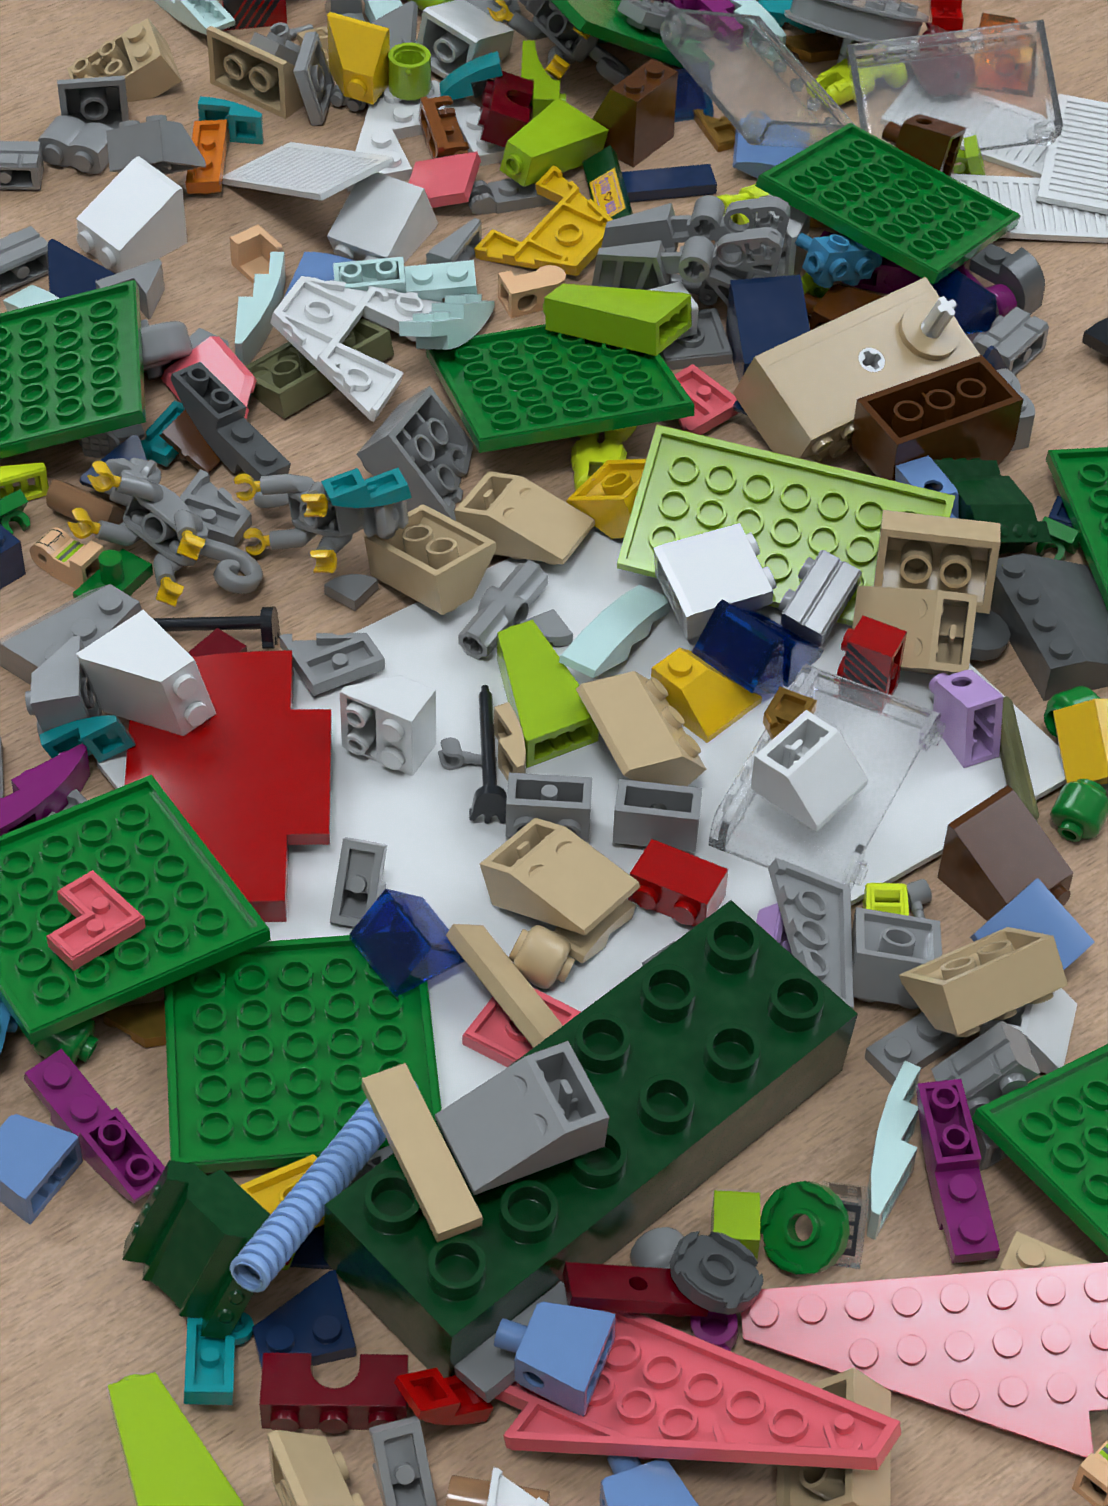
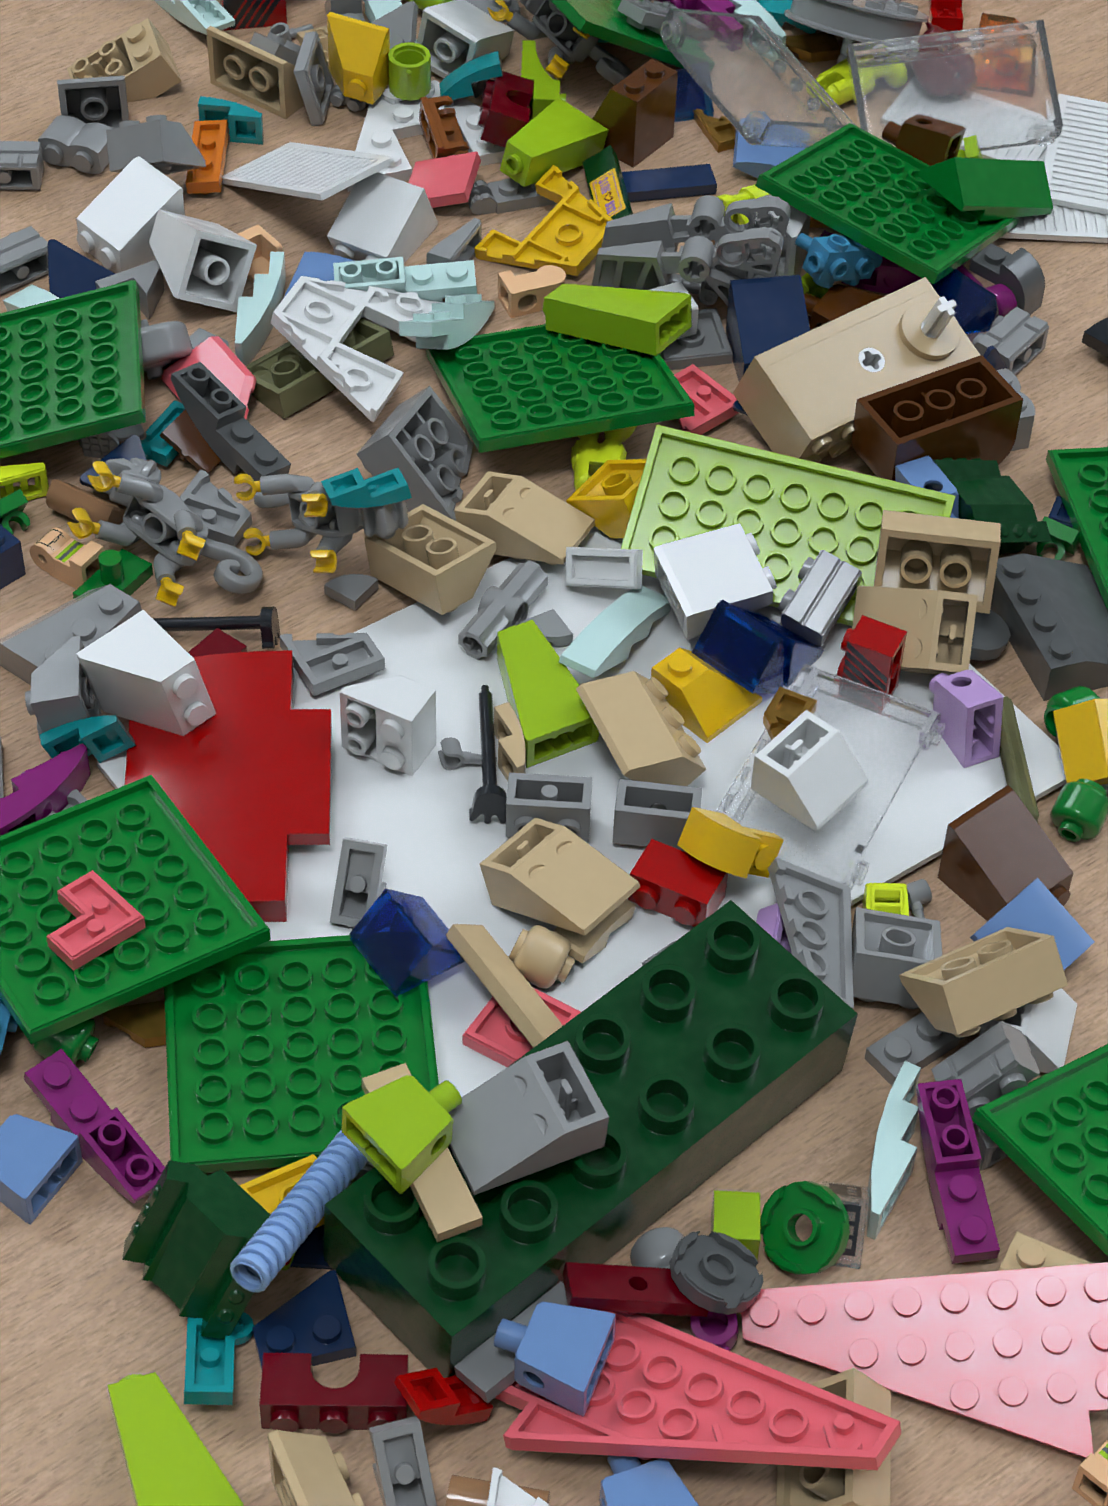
(201, 259): none -> white slope
(402, 1127): none -> lime torso
(603, 567): none -> white tile
(728, 845): none -> yellow brick
(992, 186): none -> green slope

